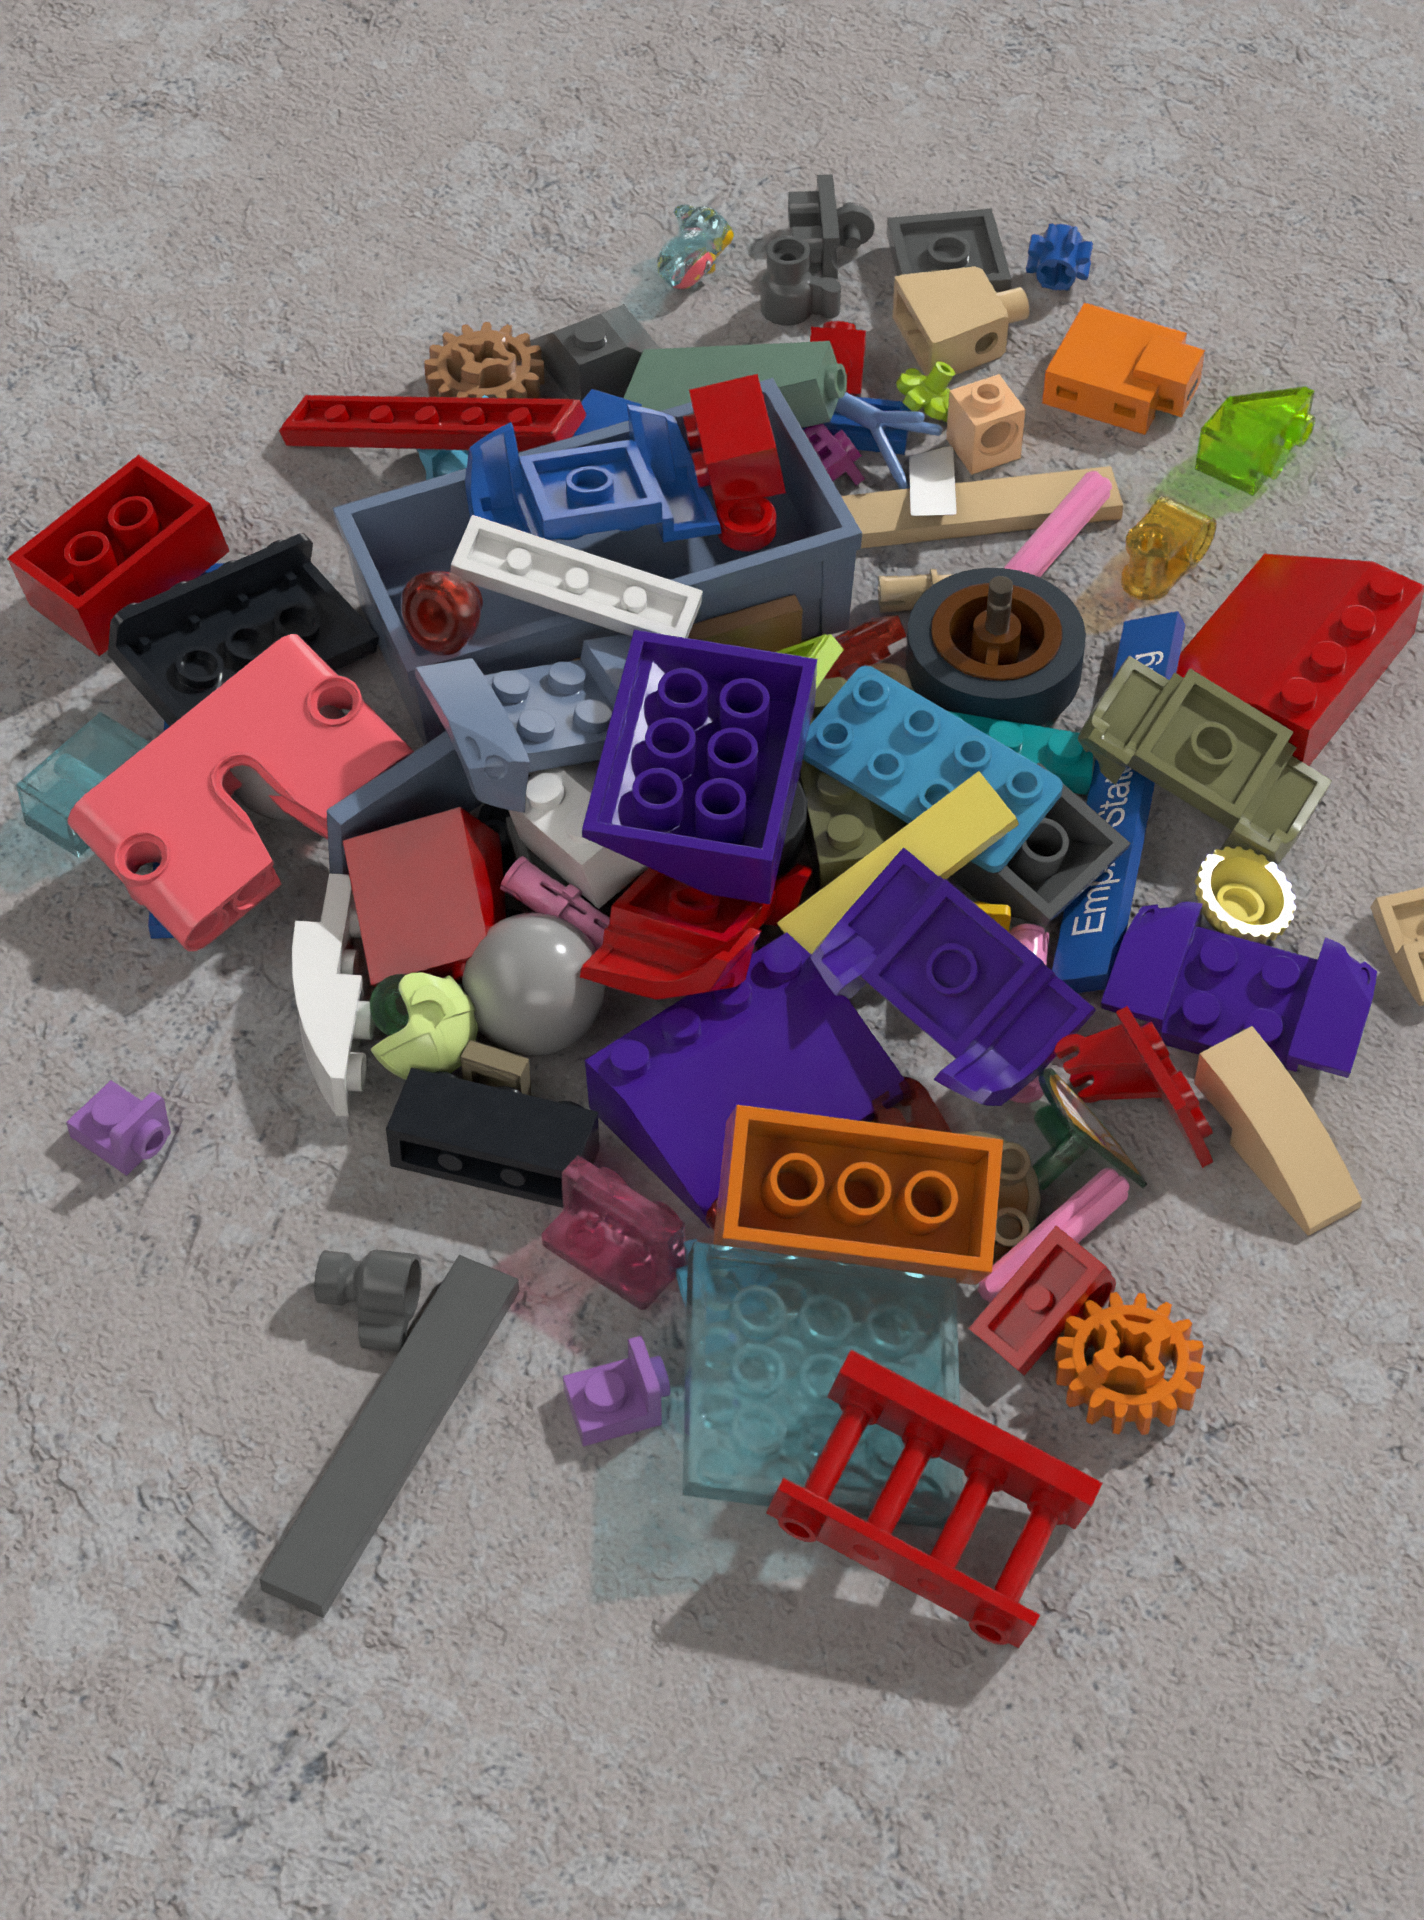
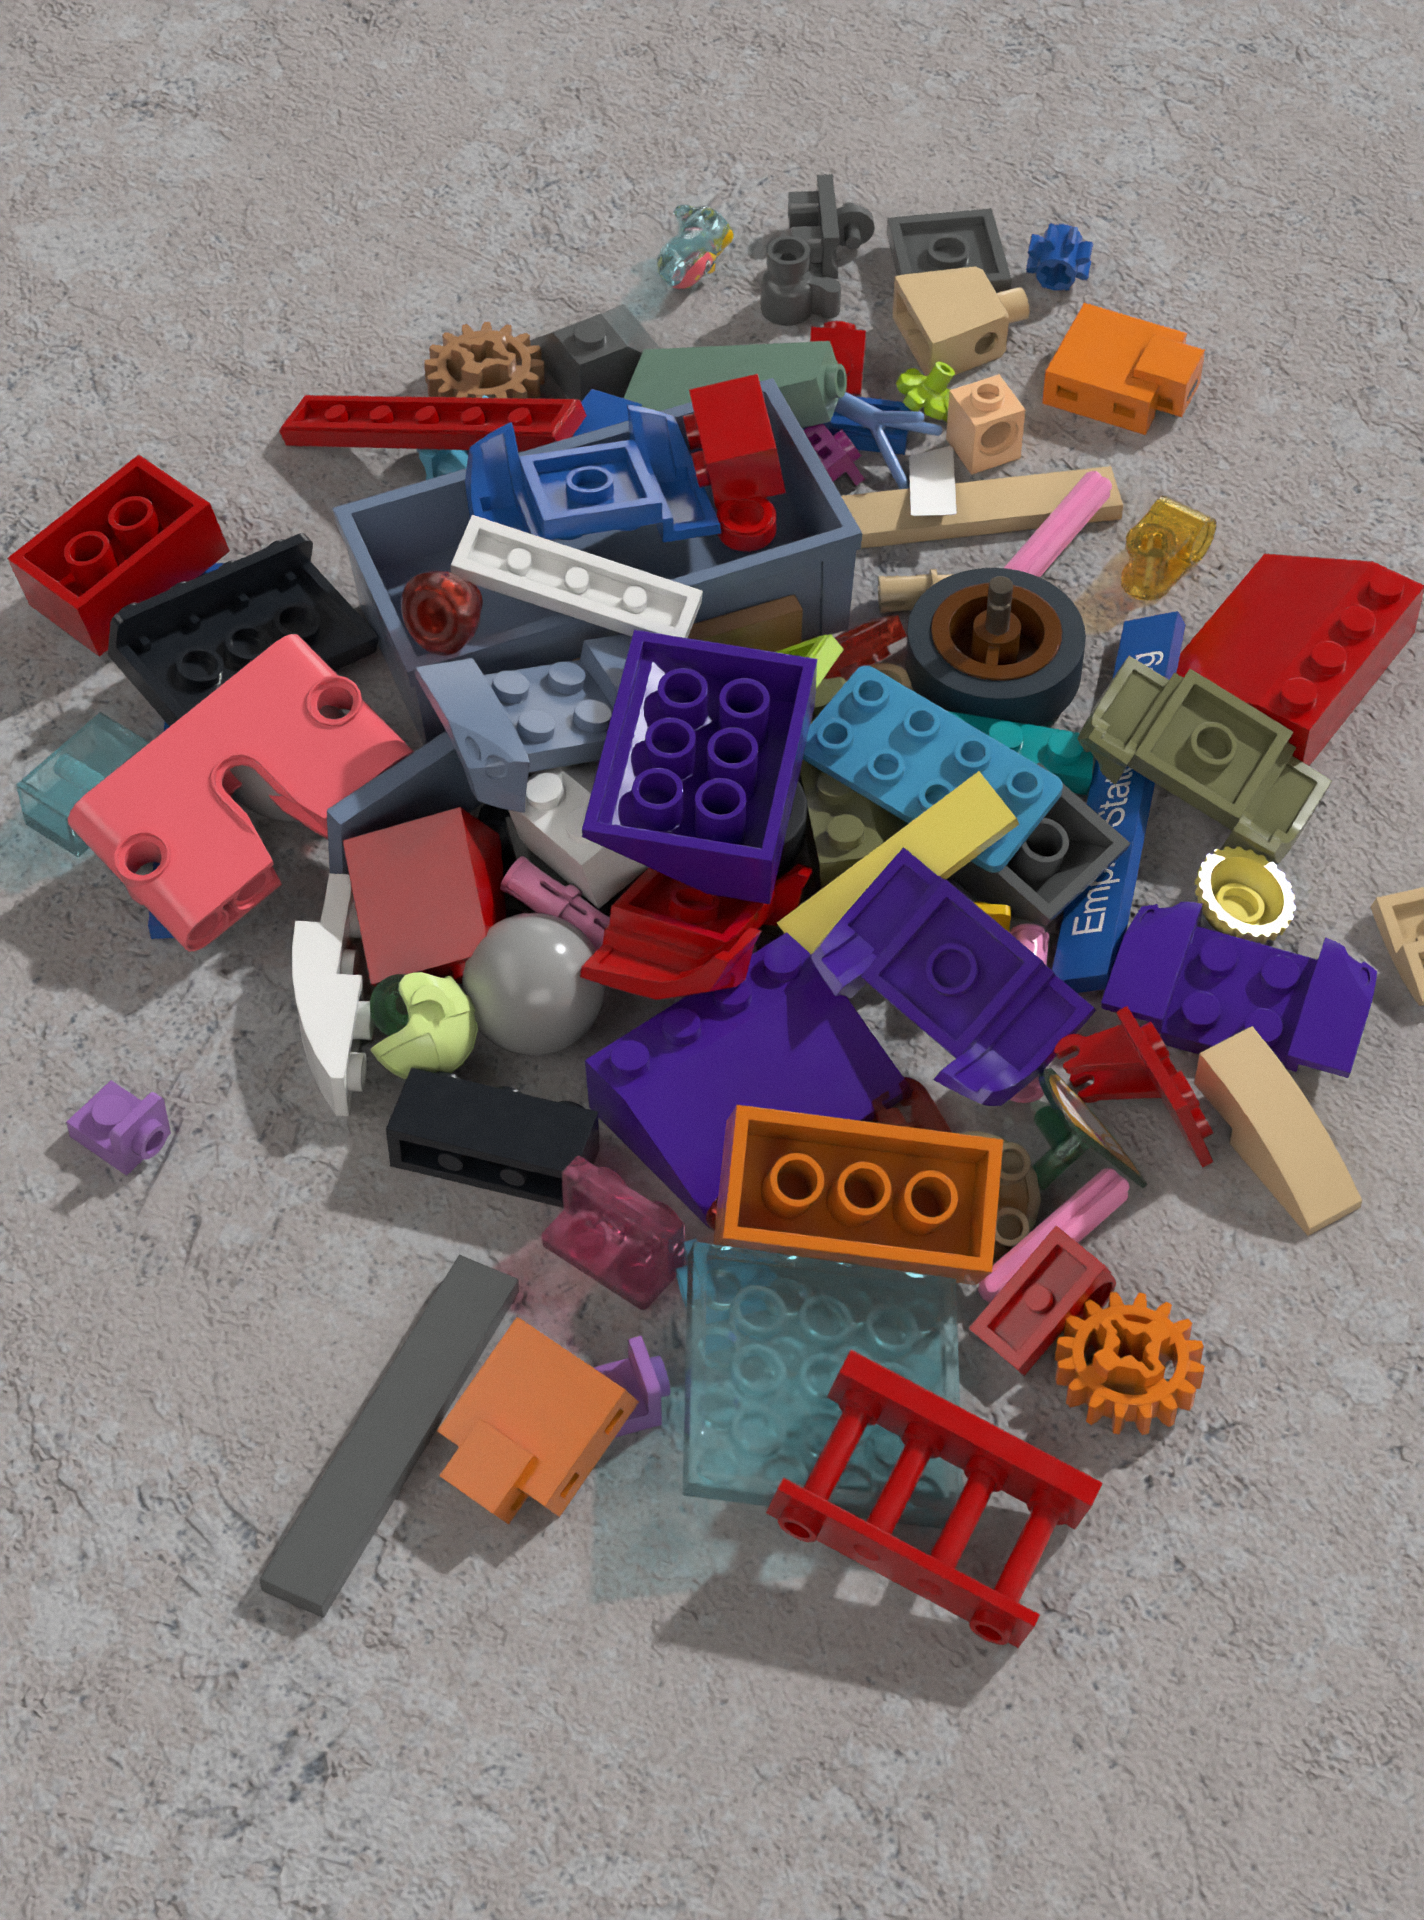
(381, 1284): dark grey piece -> none
(495, 1067): dark tan tile -> none
(531, 1425): none -> orange piece
(1254, 435): clear neon green slope -> none

